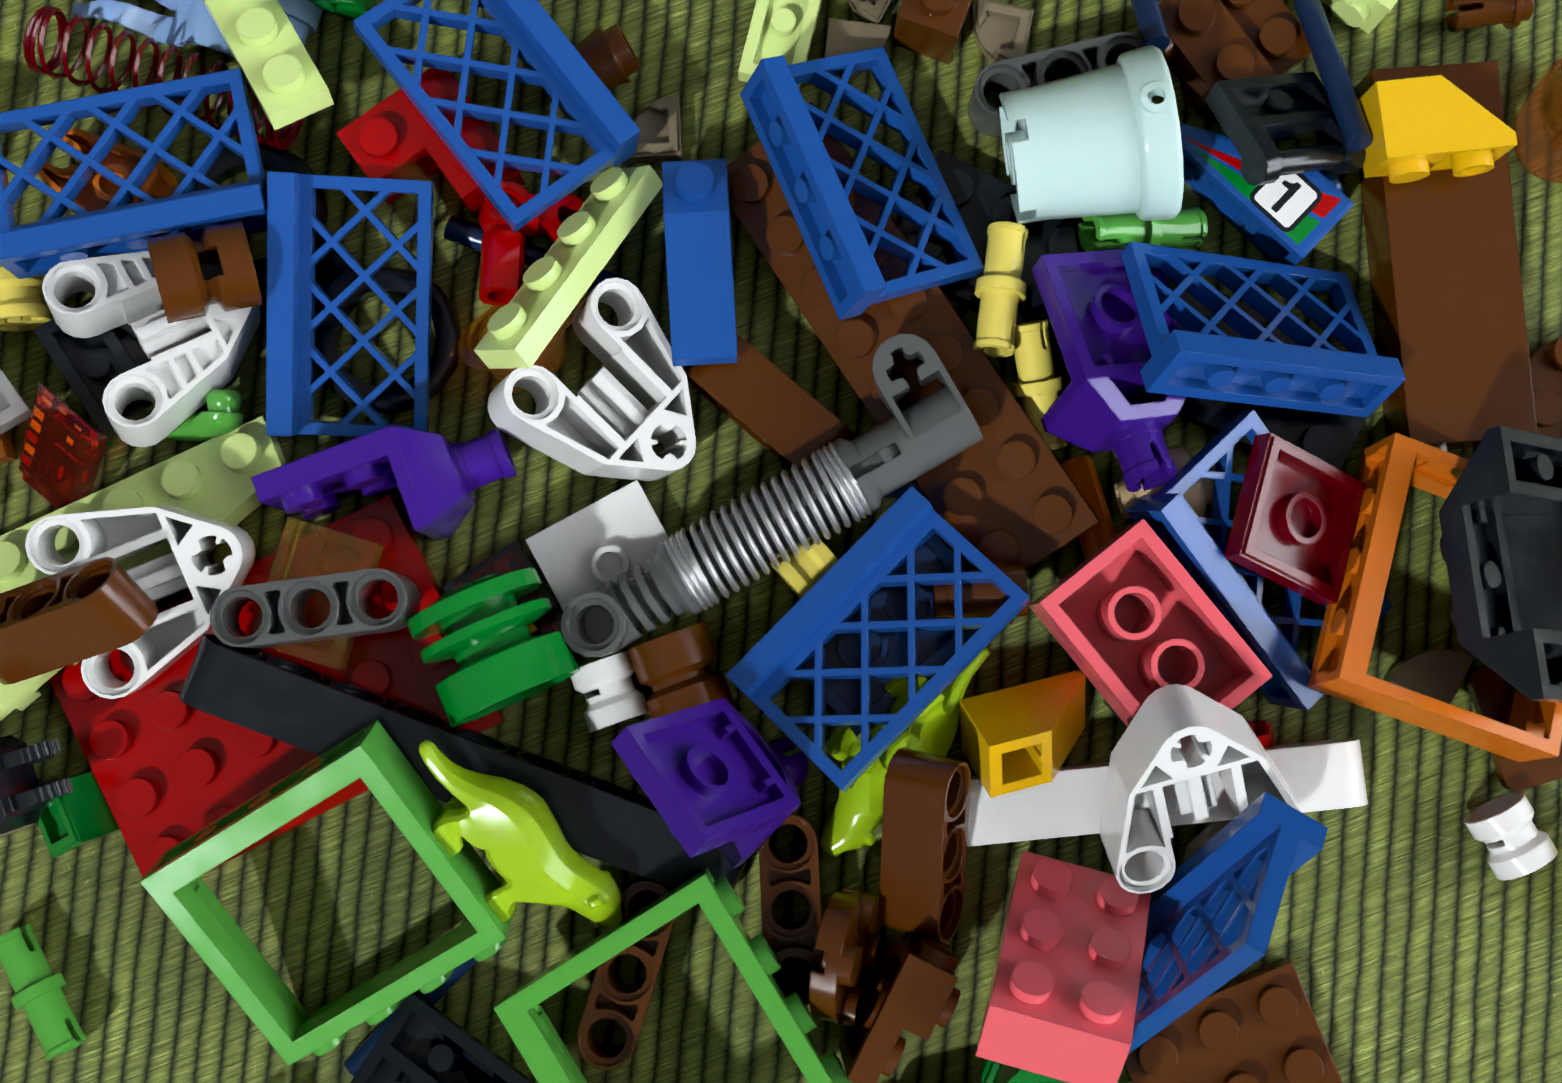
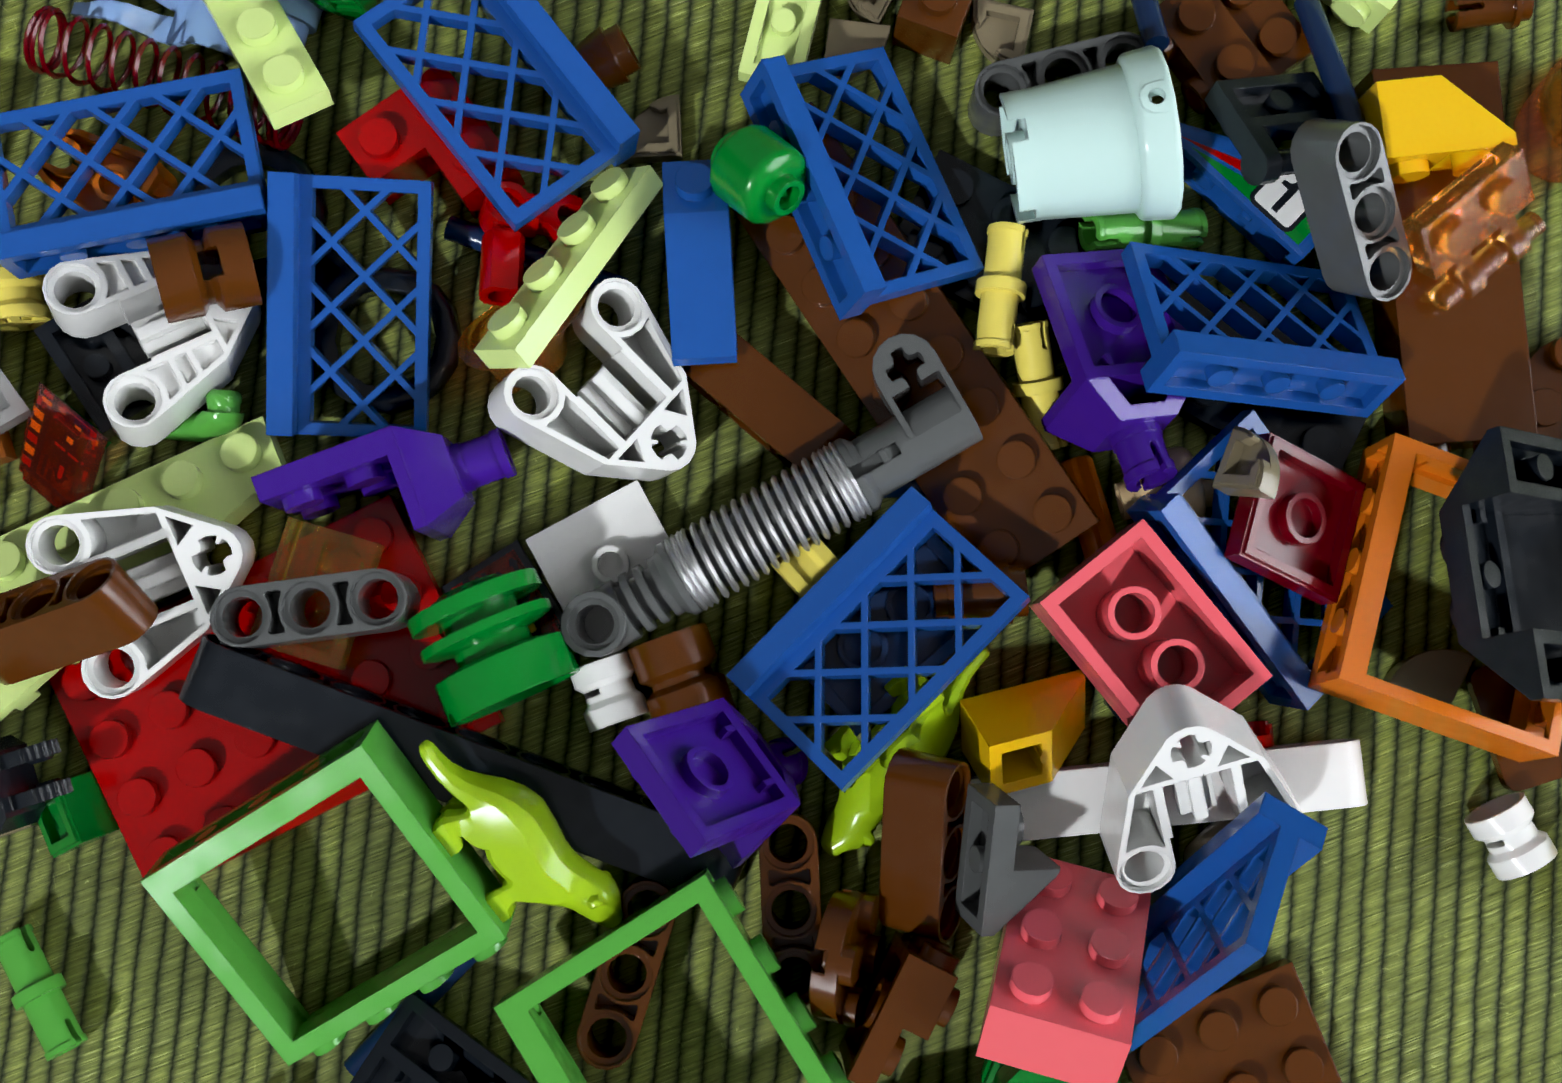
(758, 173): none -> green head
(994, 870): none -> dark grey slope
(1248, 467): none -> dark tan tile
(1351, 208): none -> dark grey beam
(1466, 213): none -> clear orange plate

